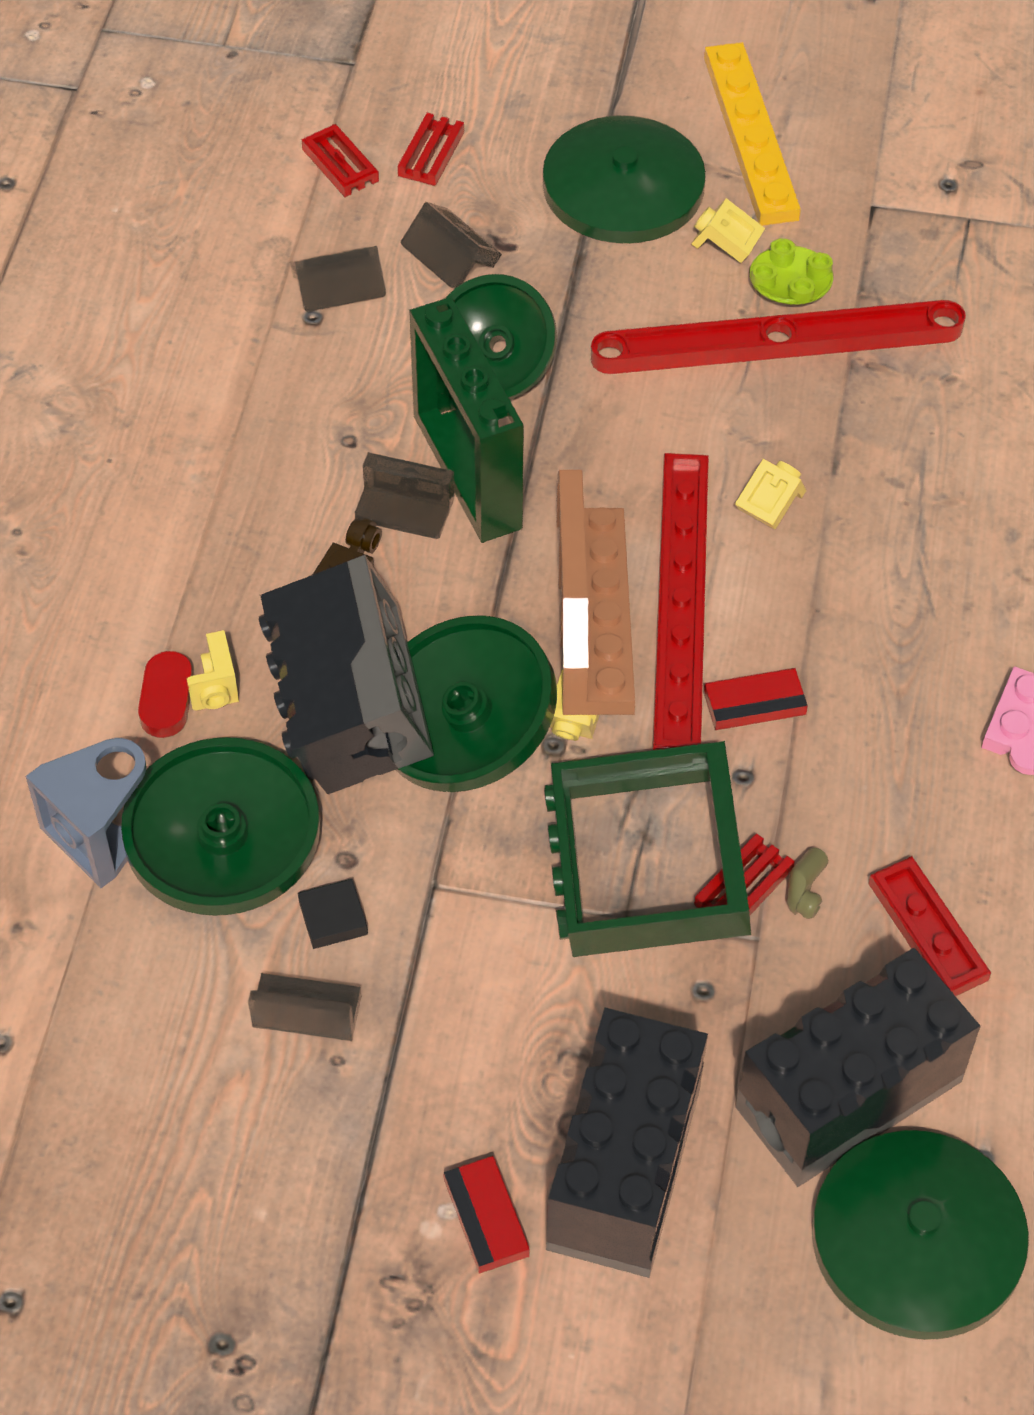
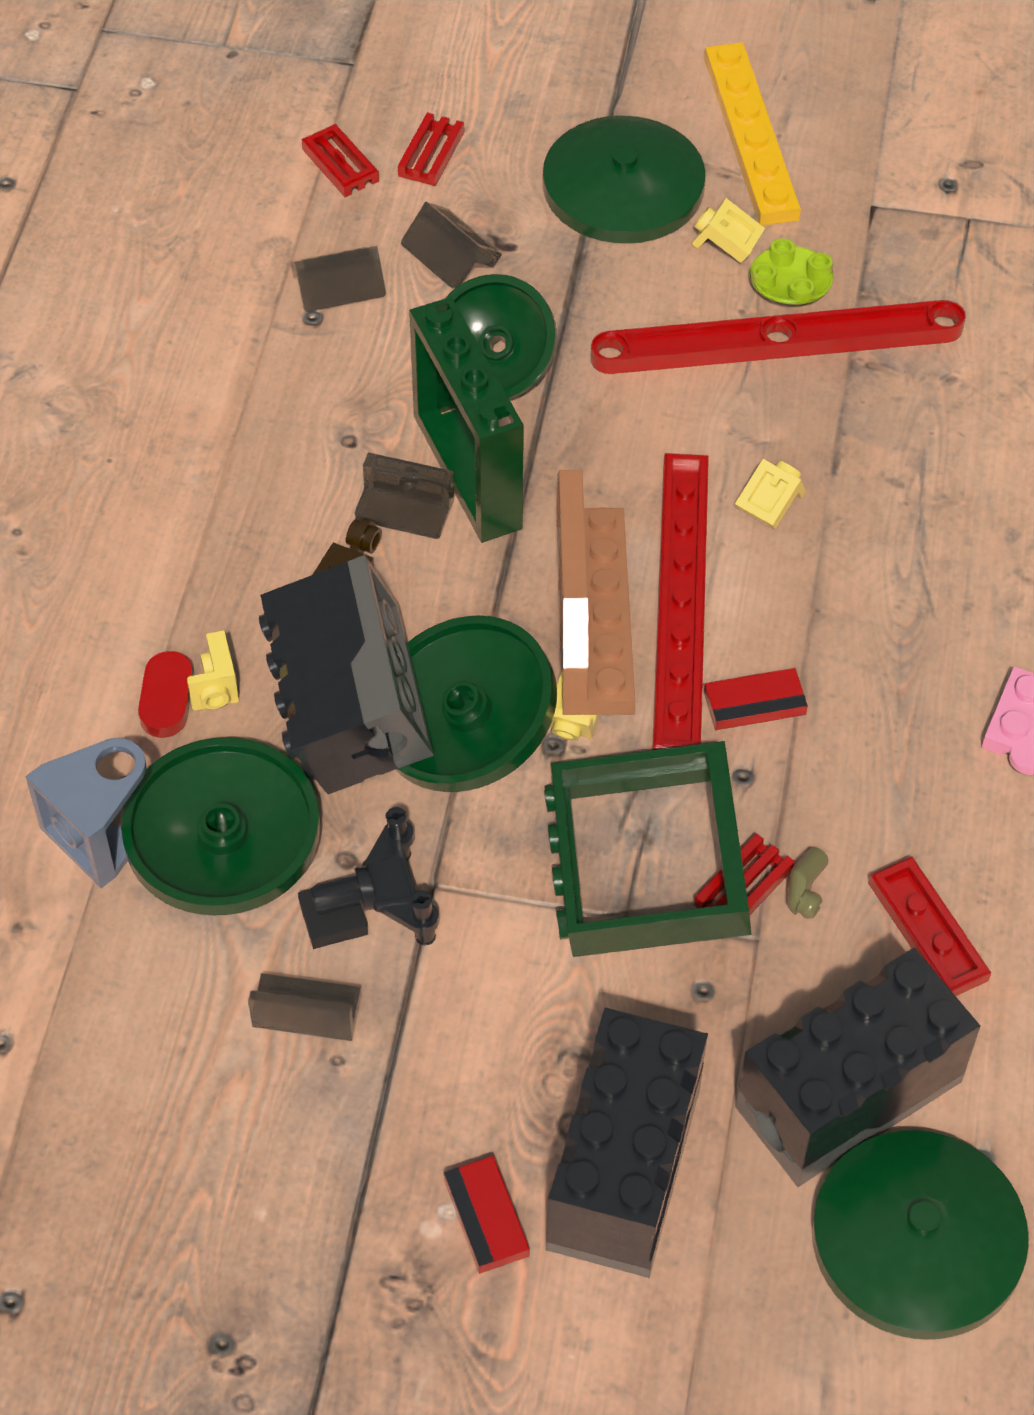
(384, 883): none -> black axle

